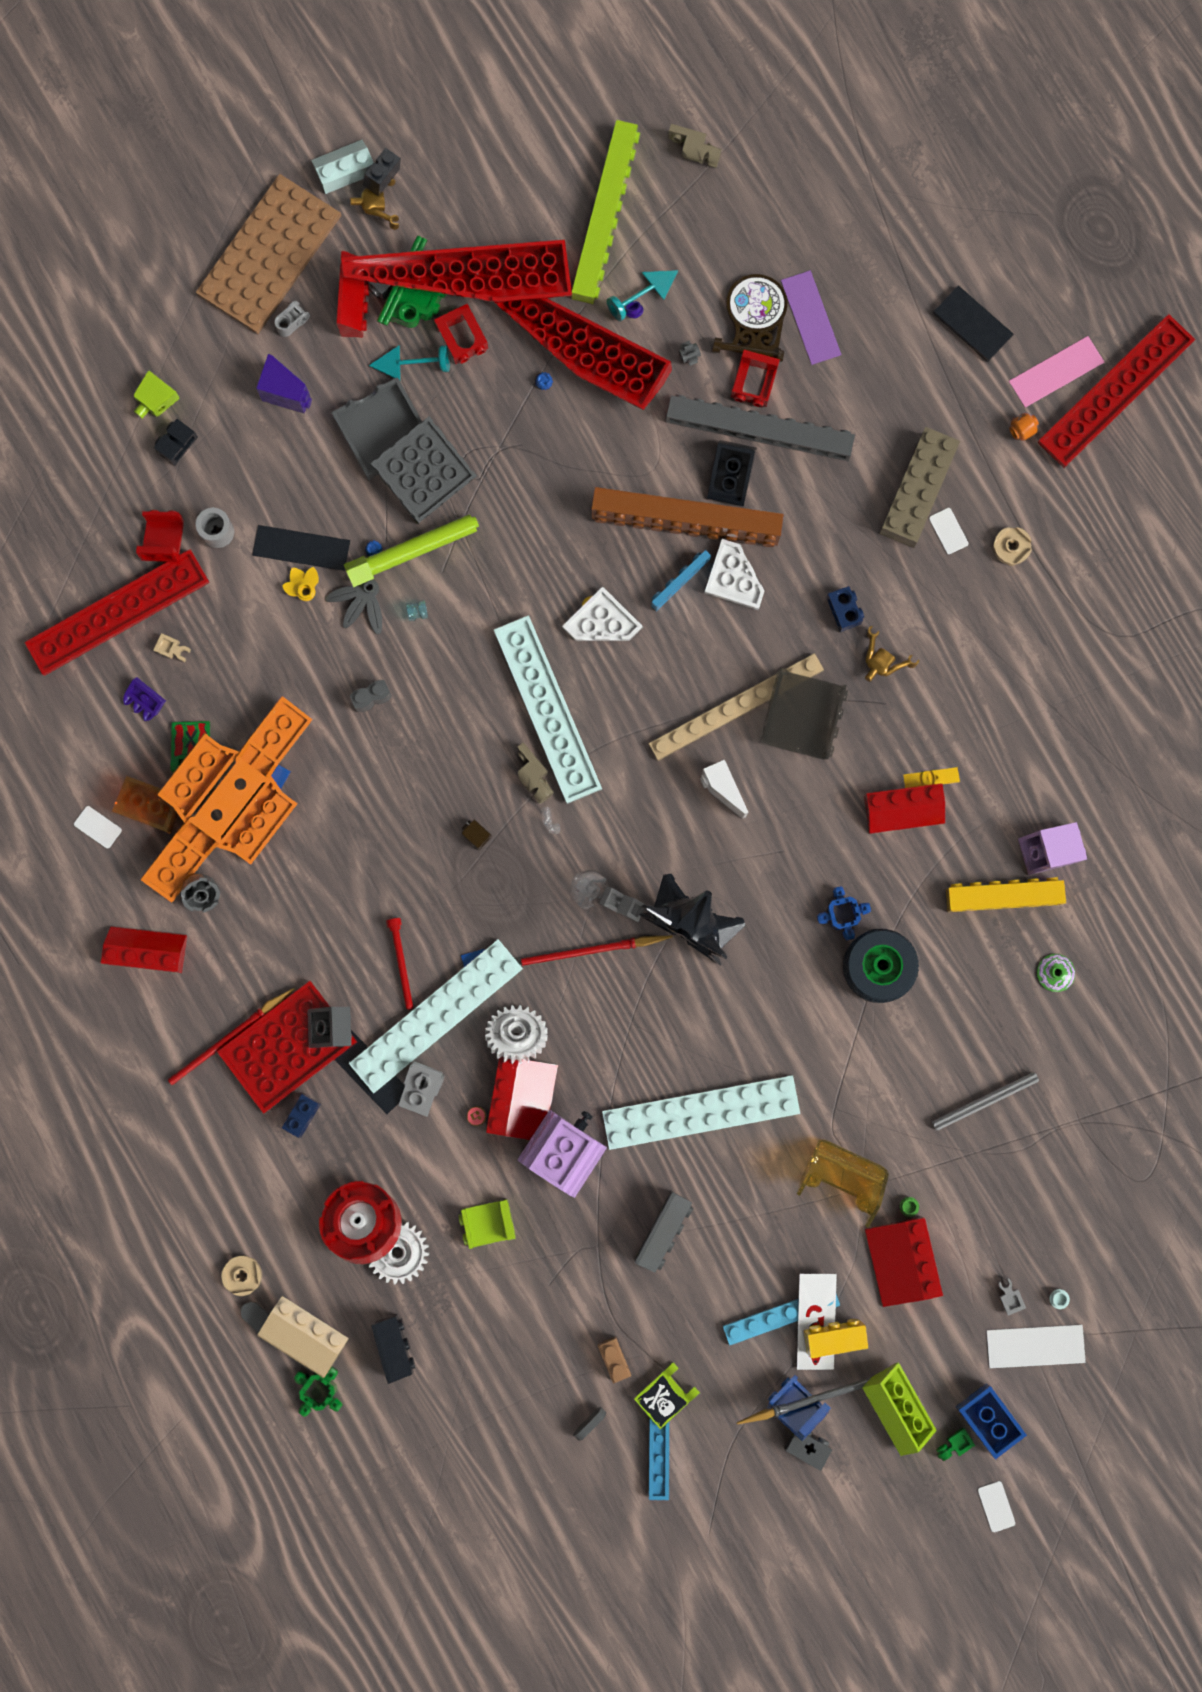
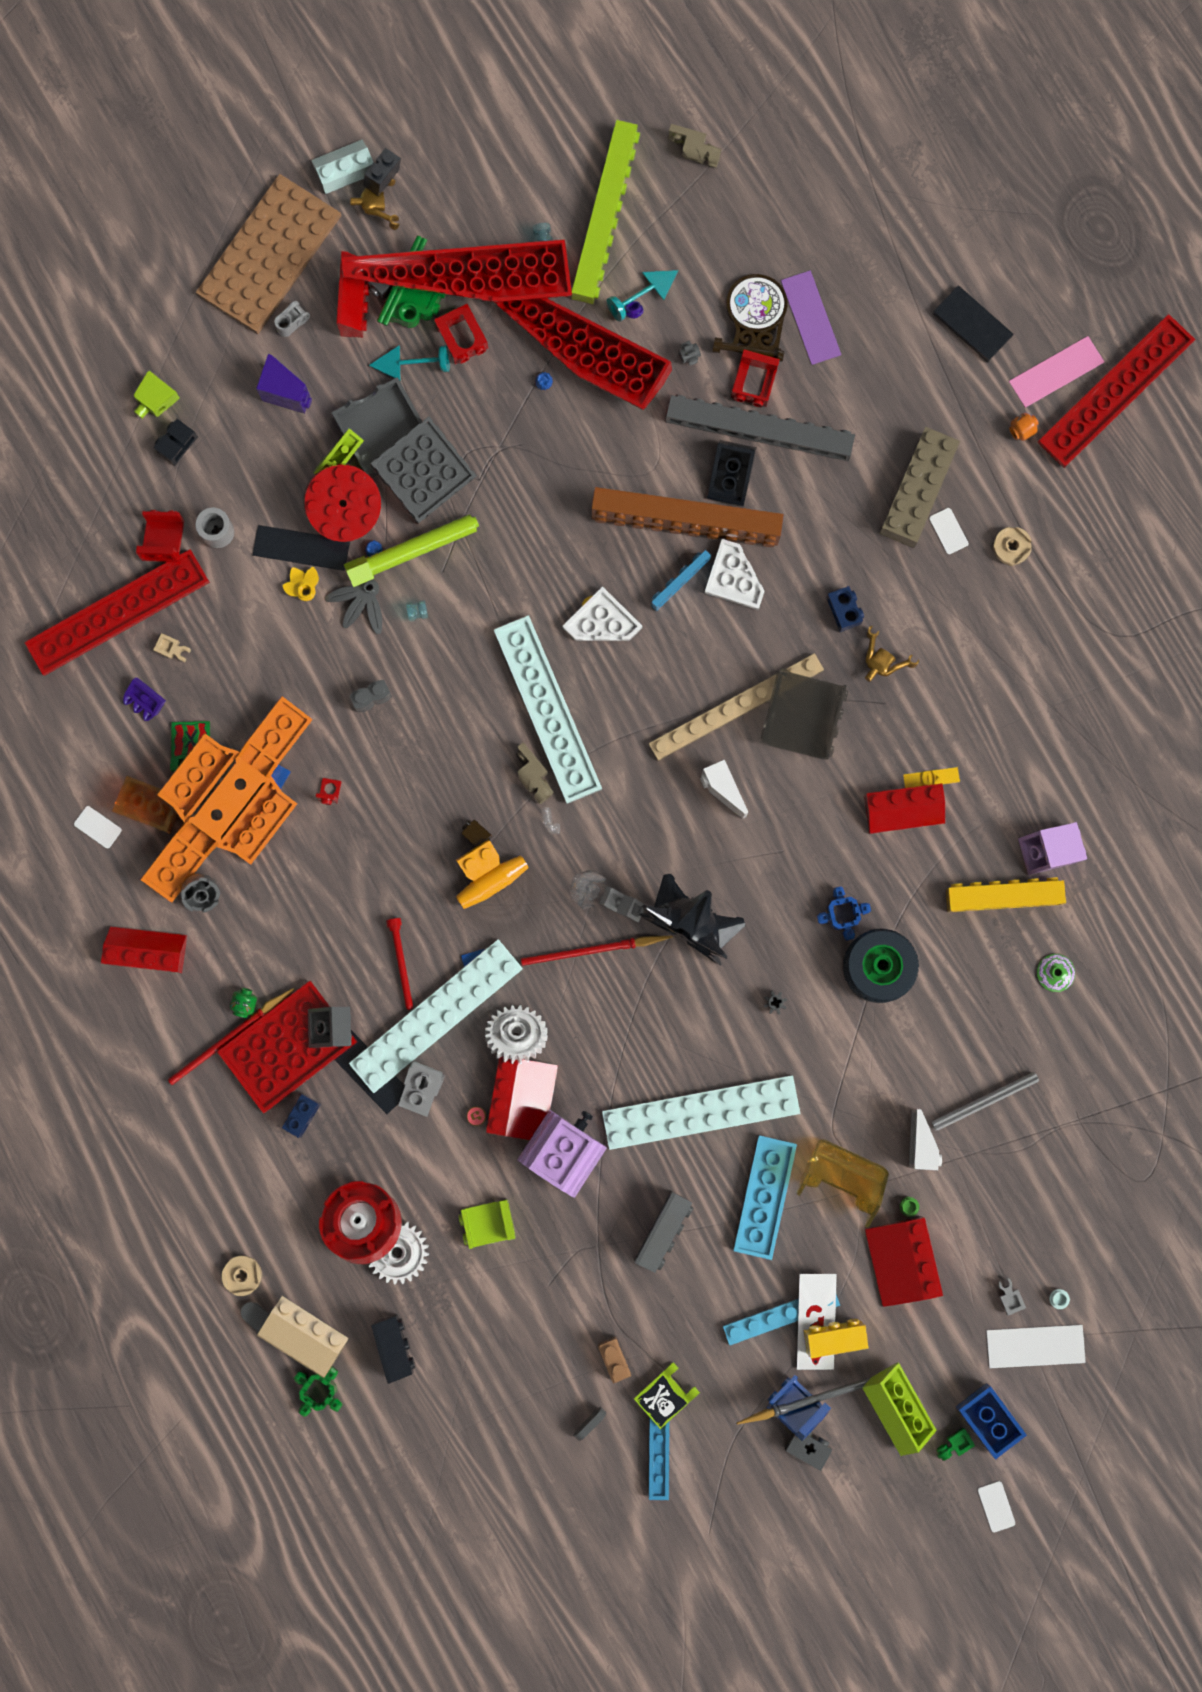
(243, 1002): none -> green head
(325, 798): none -> red bracket
(341, 451): none -> lime slope
(360, 508): none -> red piece
(487, 873): none -> light orange plate
(542, 232): none -> clear light blue wheel
(765, 1197): none -> medium azure plate
(777, 997): none -> dark grey gear
(923, 1148): none -> white slope

